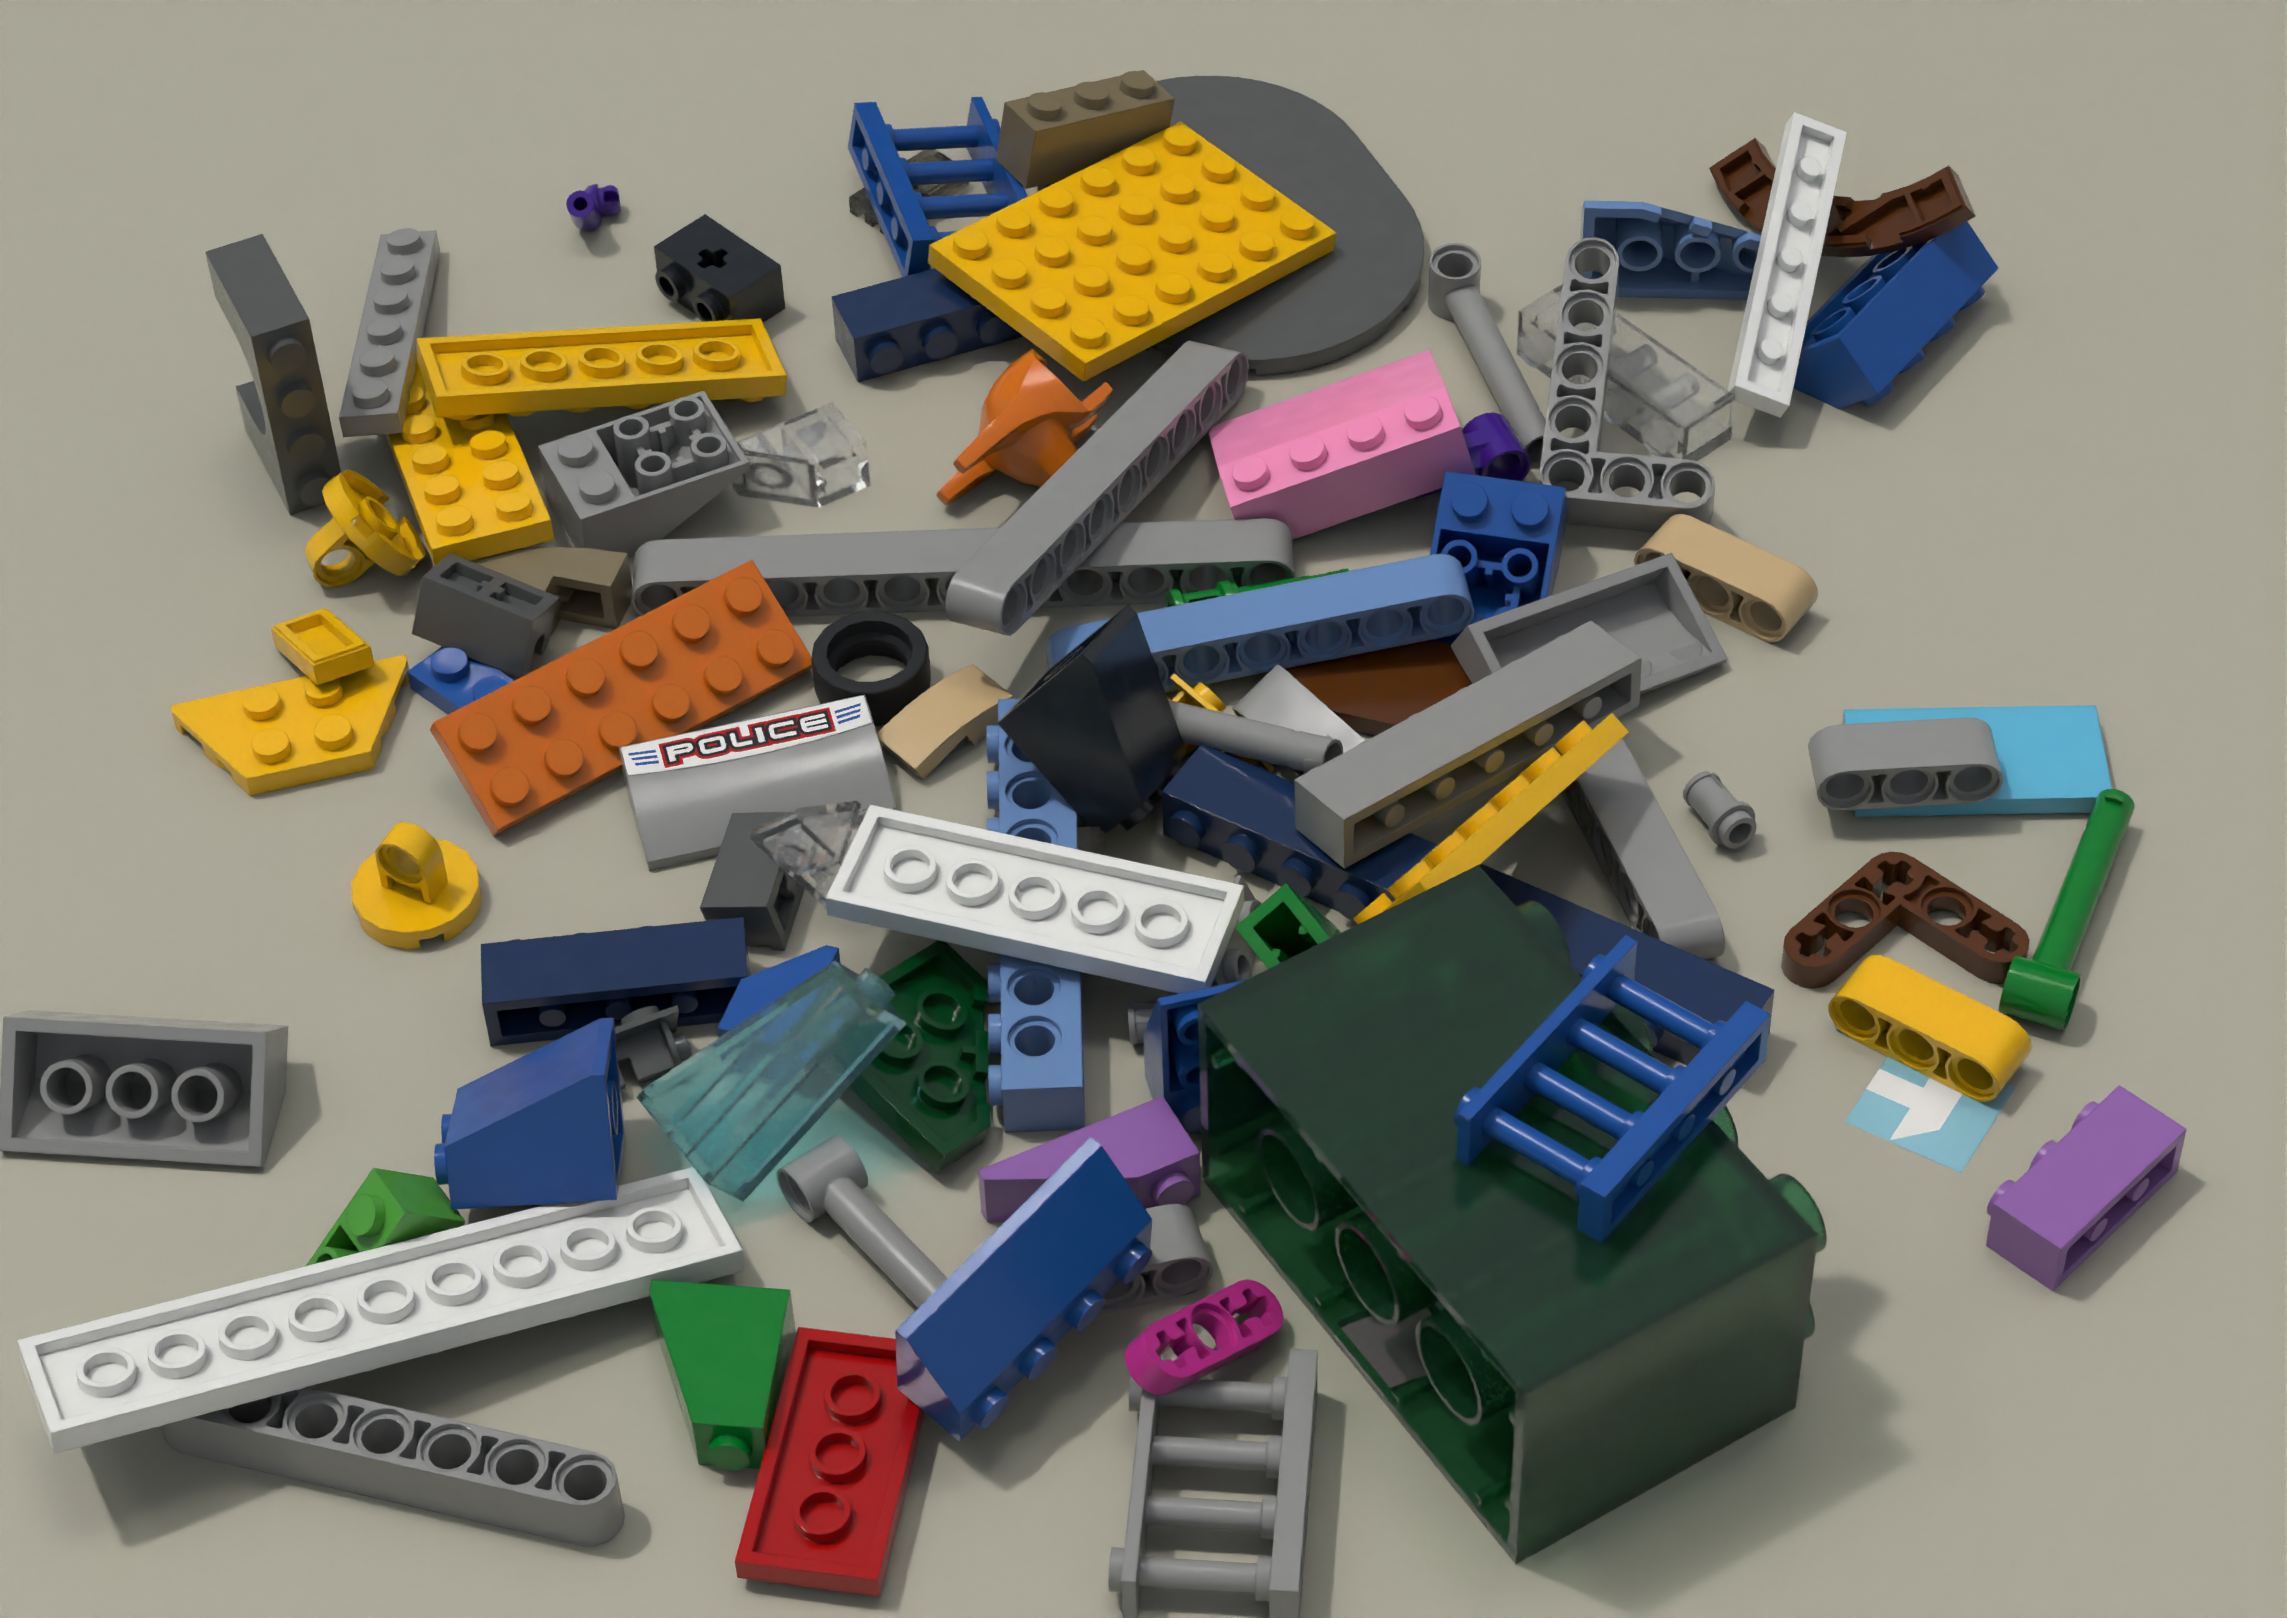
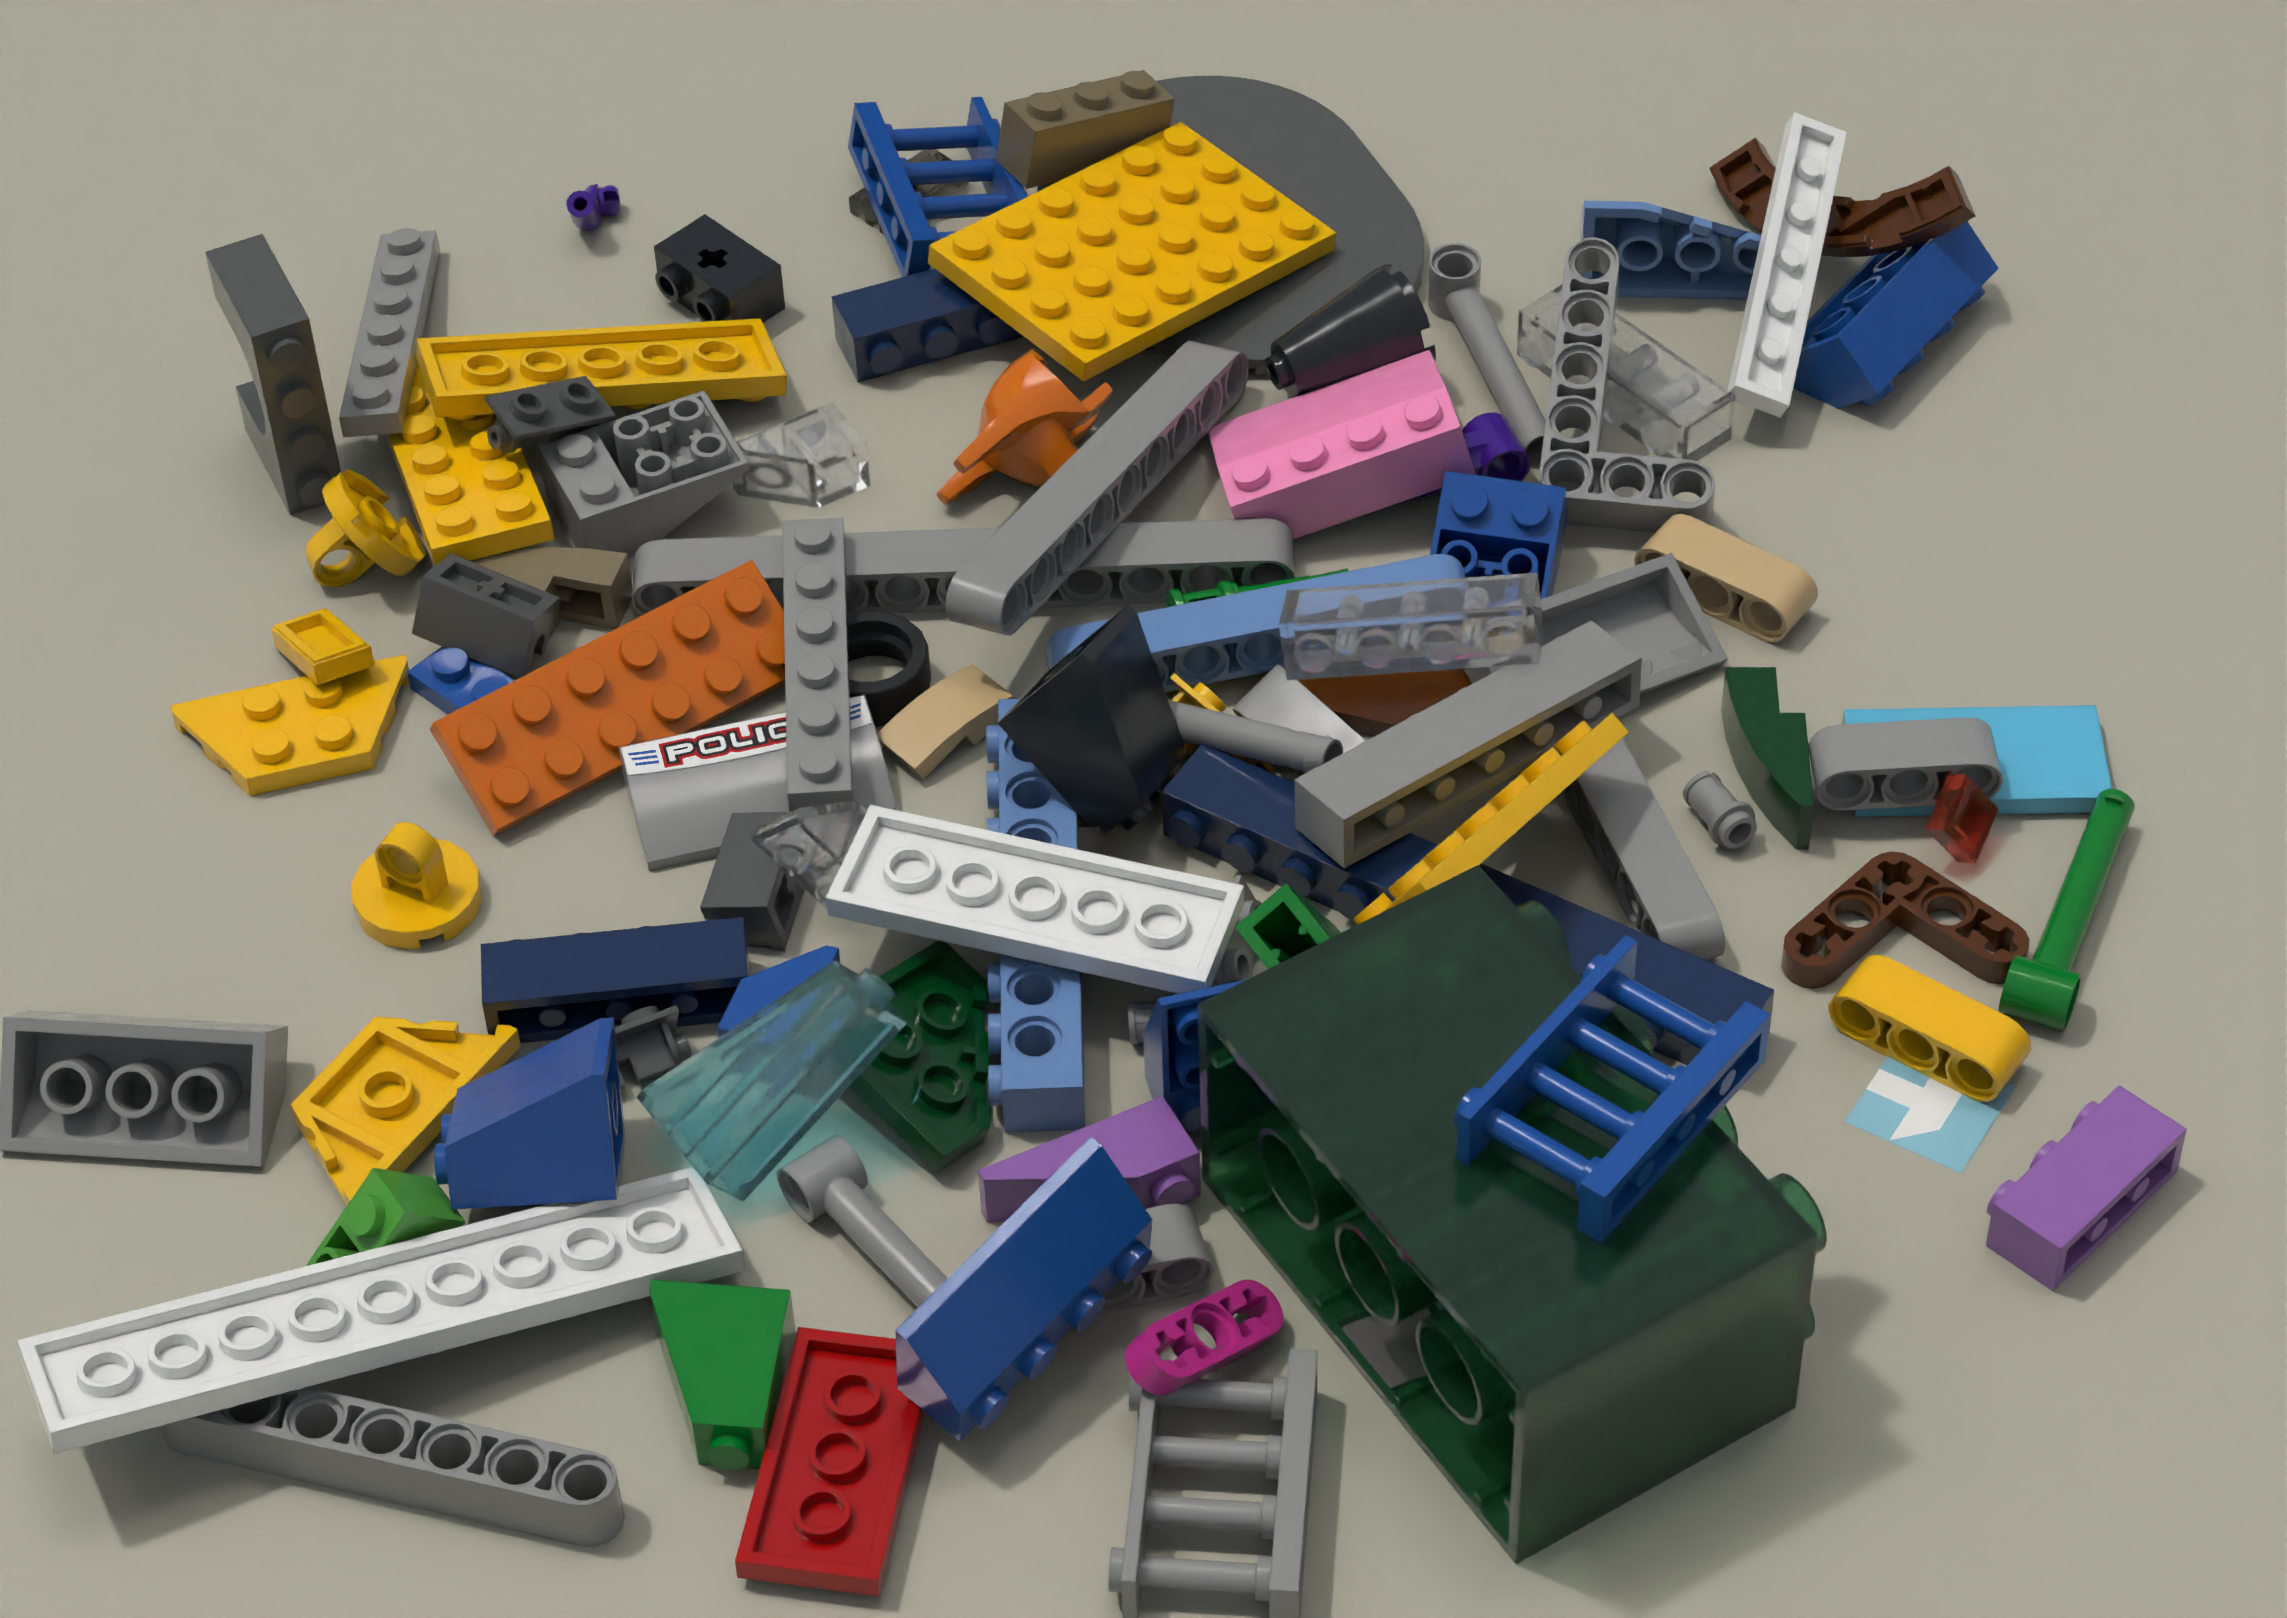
(389, 1094): none -> yellow wing
(545, 410): none -> dark grey hinge
(816, 663): none -> light grey plate
(1351, 334): none -> black cone
(1412, 626): none -> clear brick
(1769, 751): none -> dark green slope
(1962, 818): none -> clear red tile

